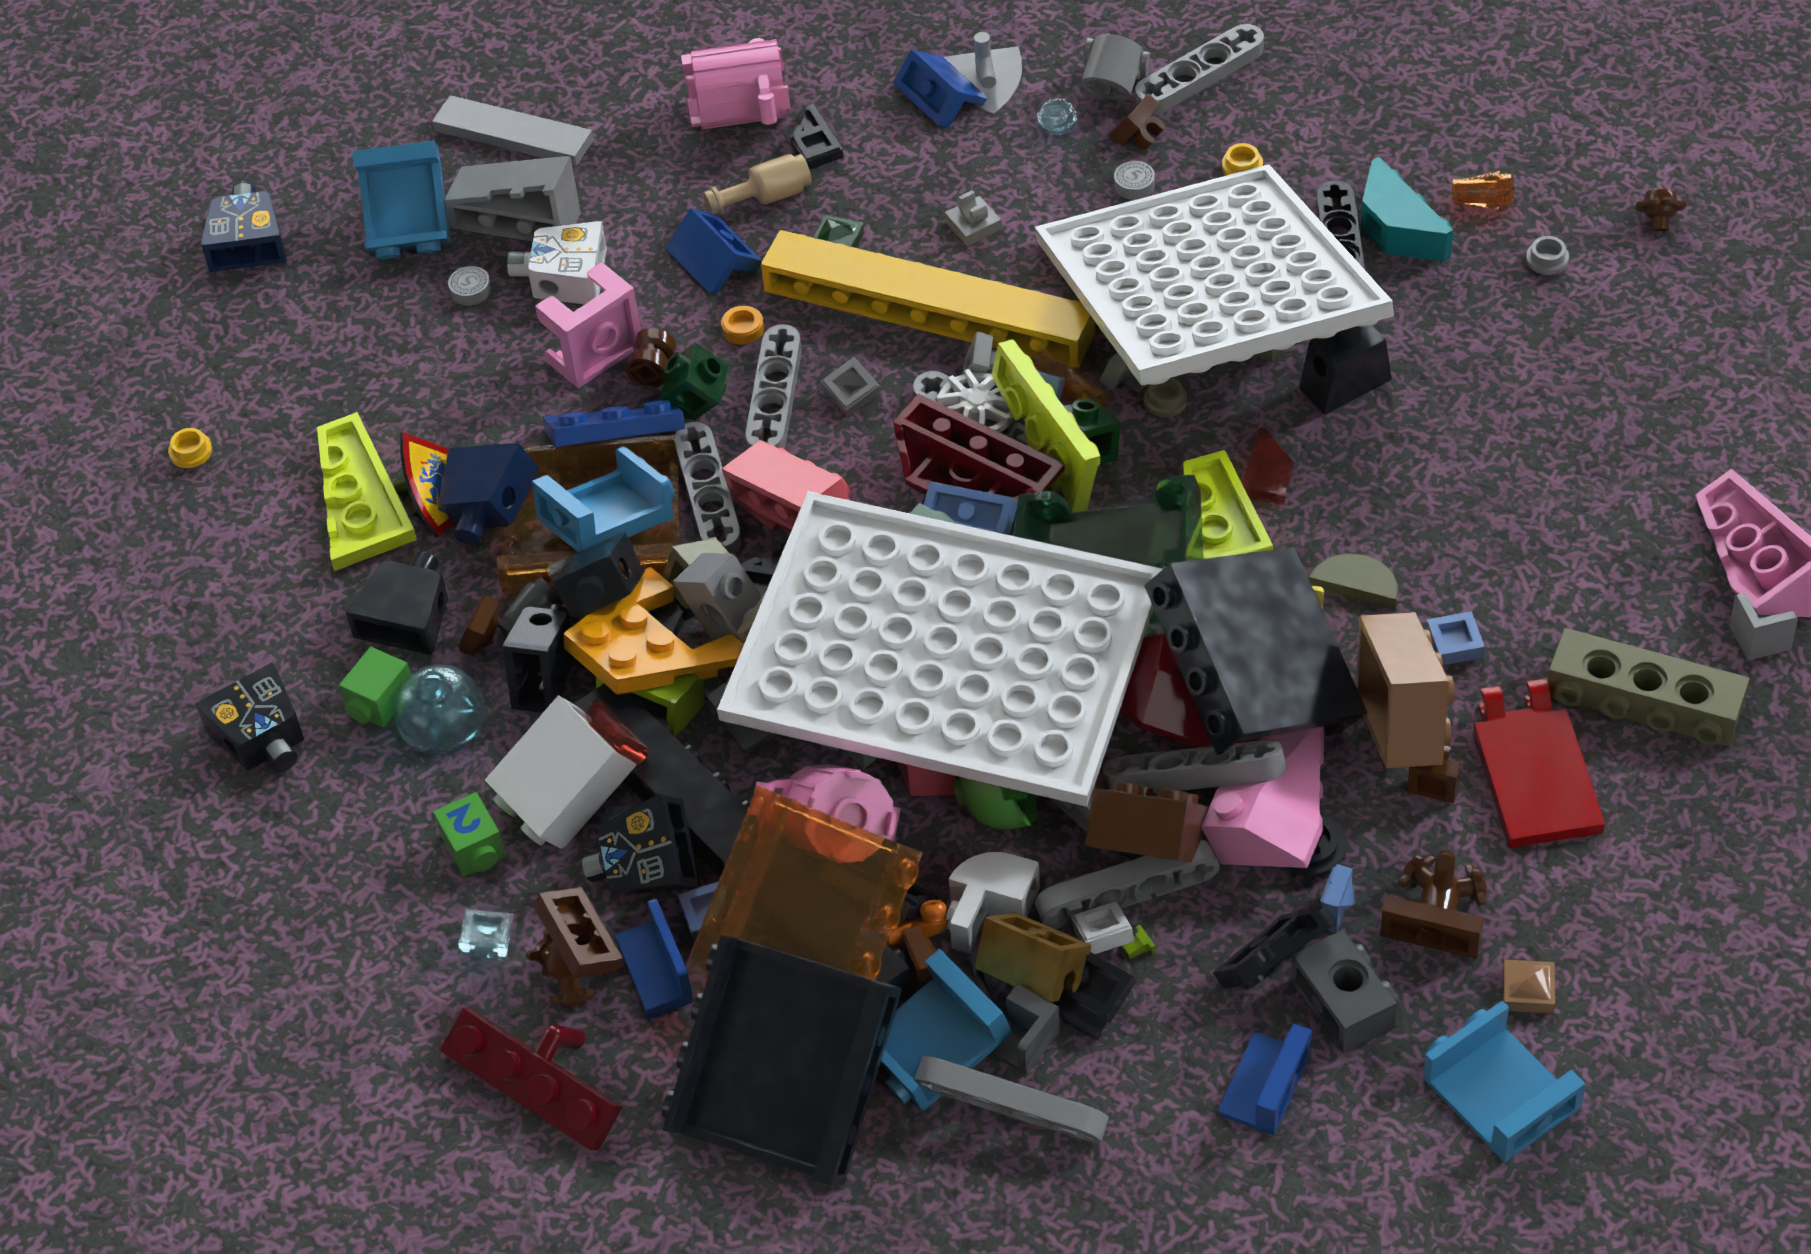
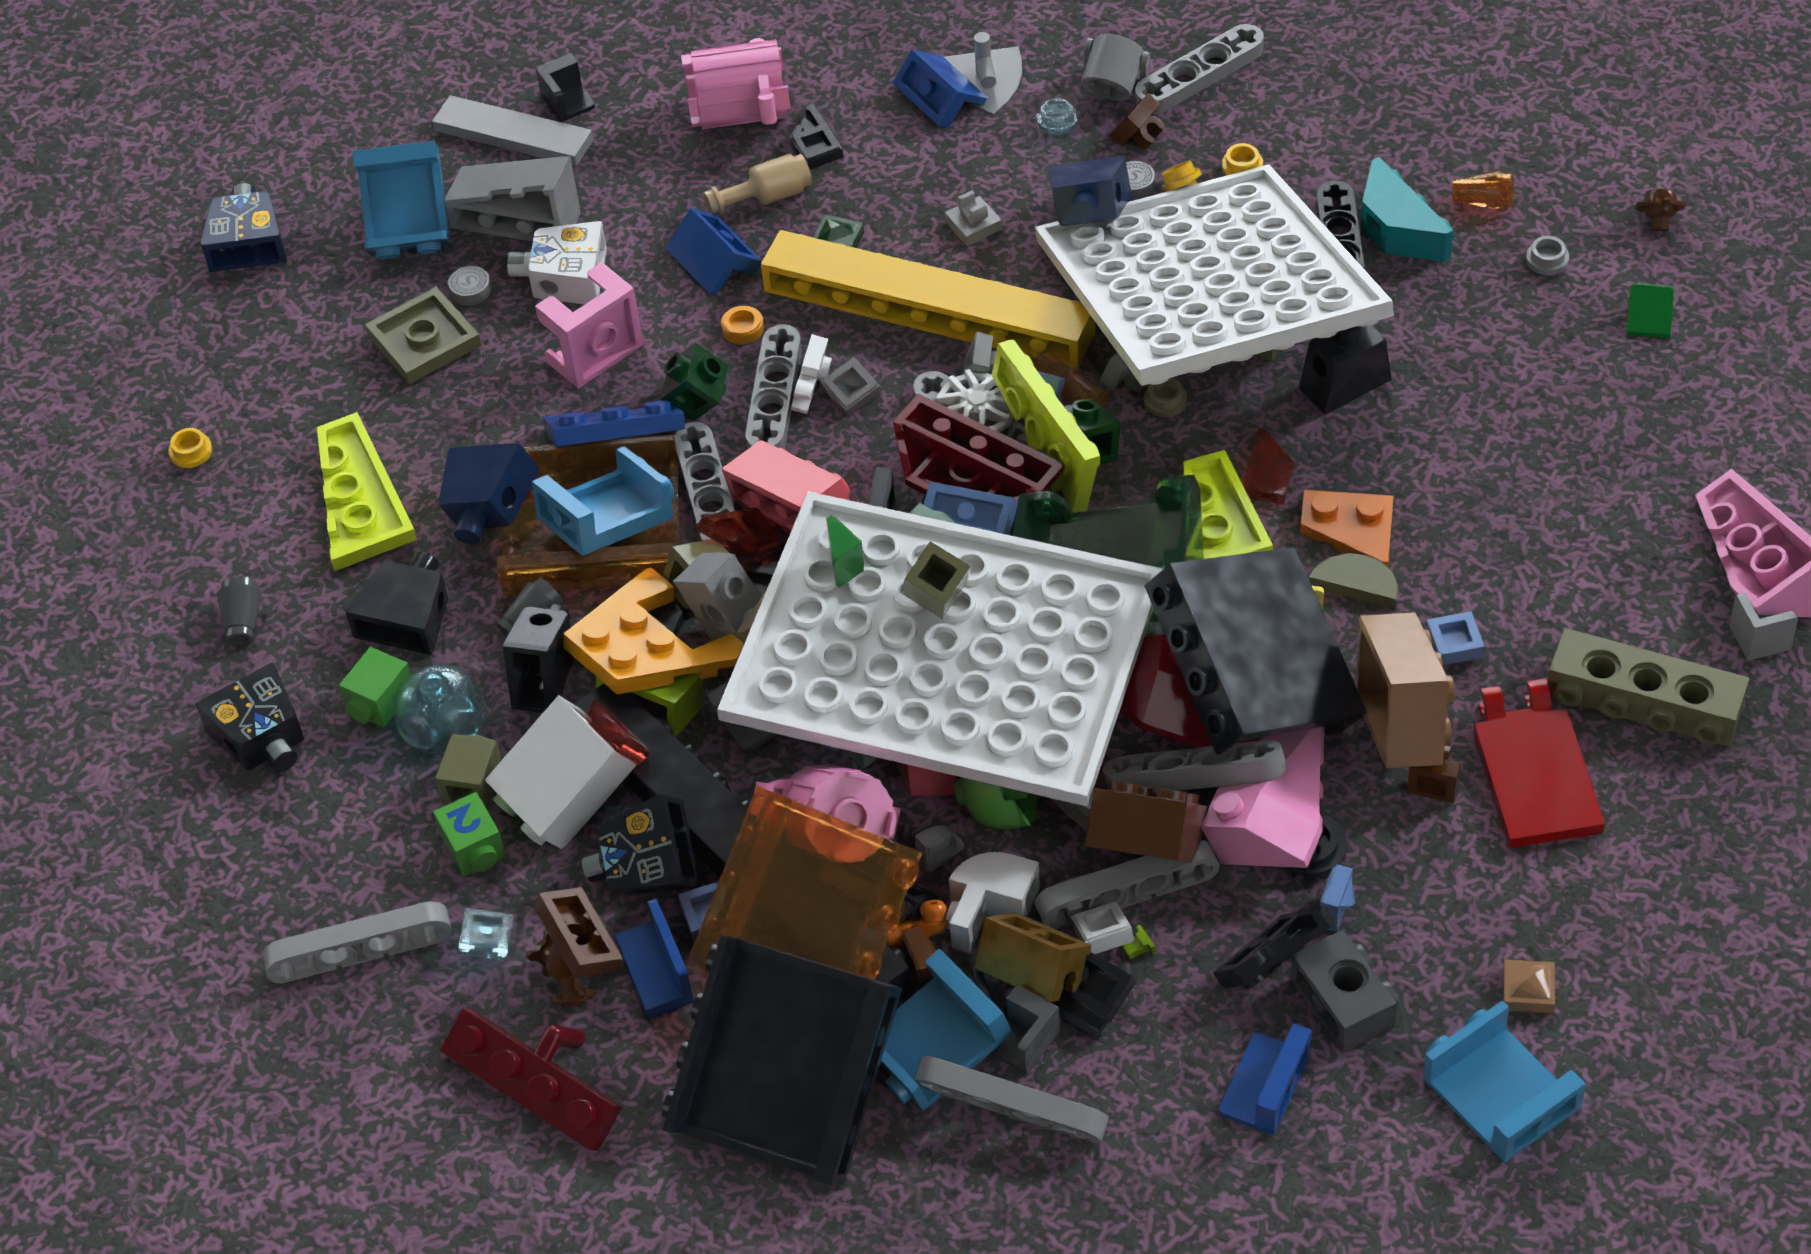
(239, 608): none -> dark grey cone
(307, 954): none -> light grey beam
(423, 335): none -> olive plate
(423, 476): shield -> none
(465, 768): none -> olive brick
(481, 626): reddish brown tile -> none
(562, 88): none -> black panel
(594, 575): black torso -> none
(650, 355): reddish brown wheel -> none
(740, 530): none -> clear red tile
(814, 369): none -> white plate
(845, 551): none -> green slope
(883, 488): none -> black tile
(936, 580): none -> olive brick
(937, 845): none -> light grey tile
(1088, 190): none -> dark blue torso
(1180, 176): none -> yellow plate
(1349, 521): none -> orange wing
(1435, 918): reddish brown piece -> none
(1650, 310): none -> green slope

